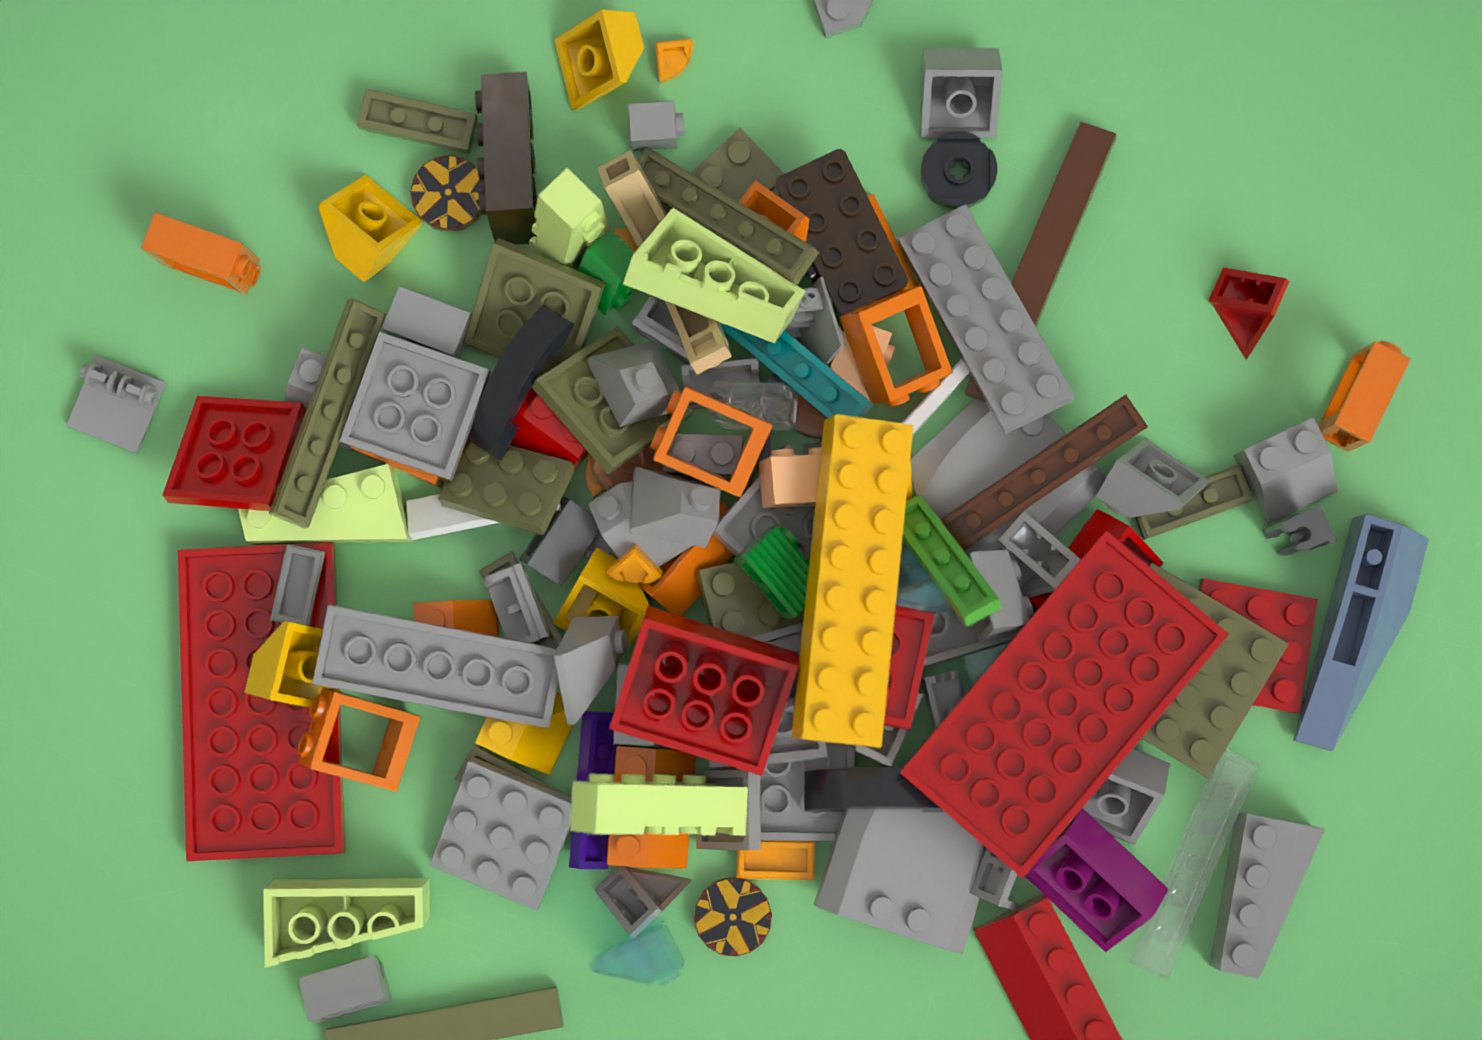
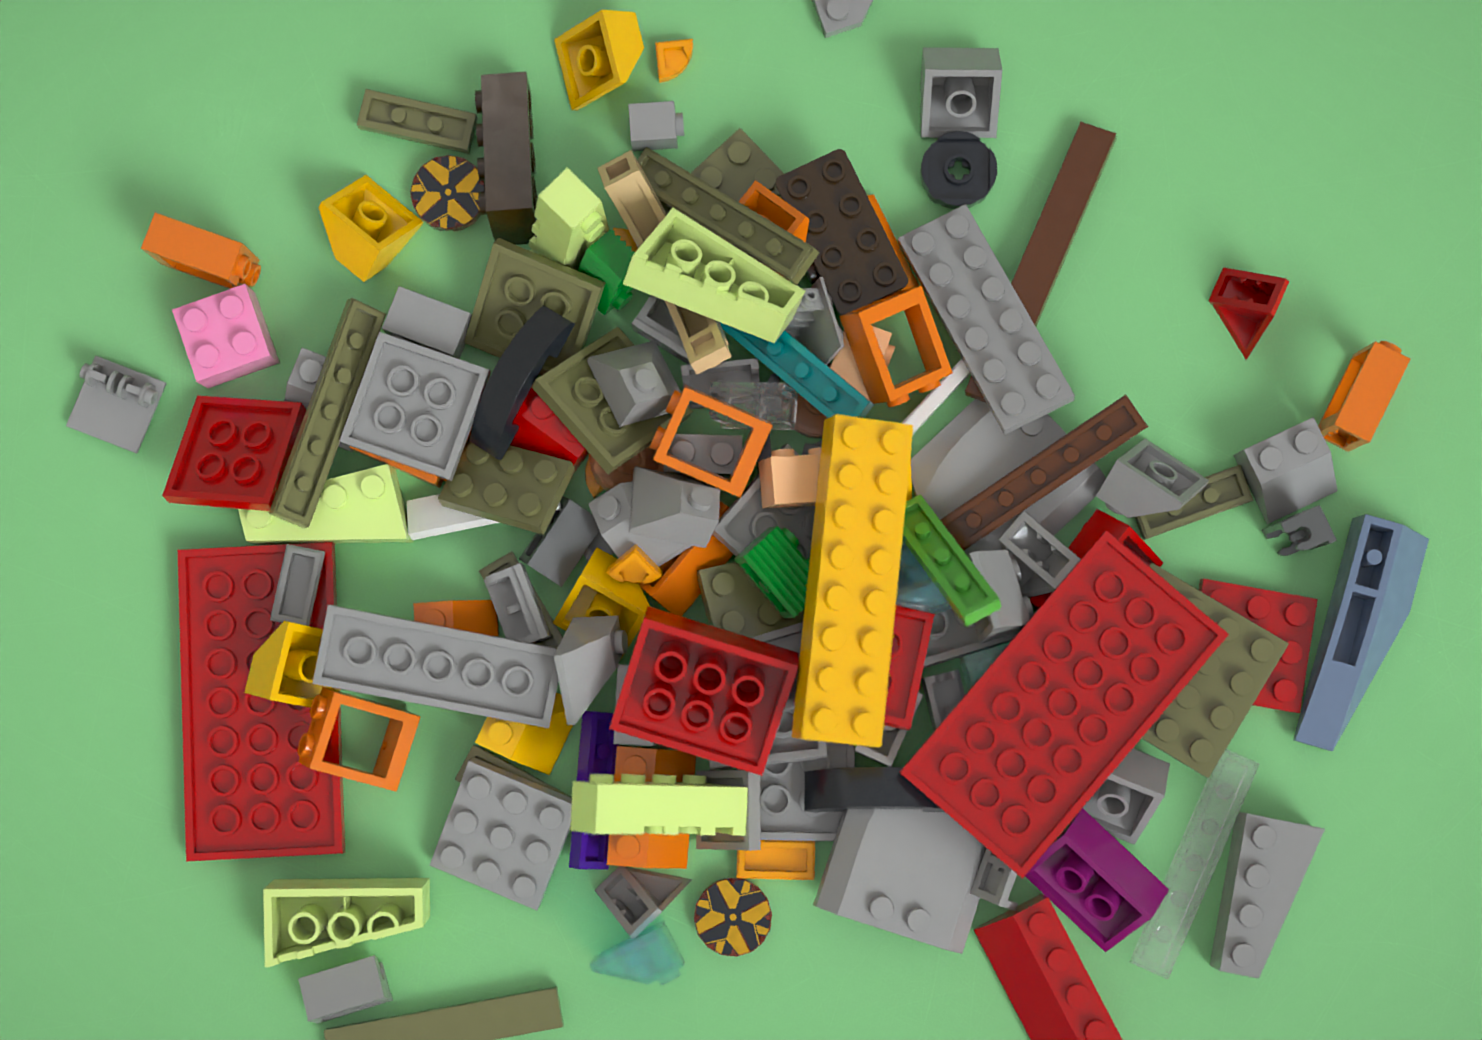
(225, 336): none -> bright pink brick

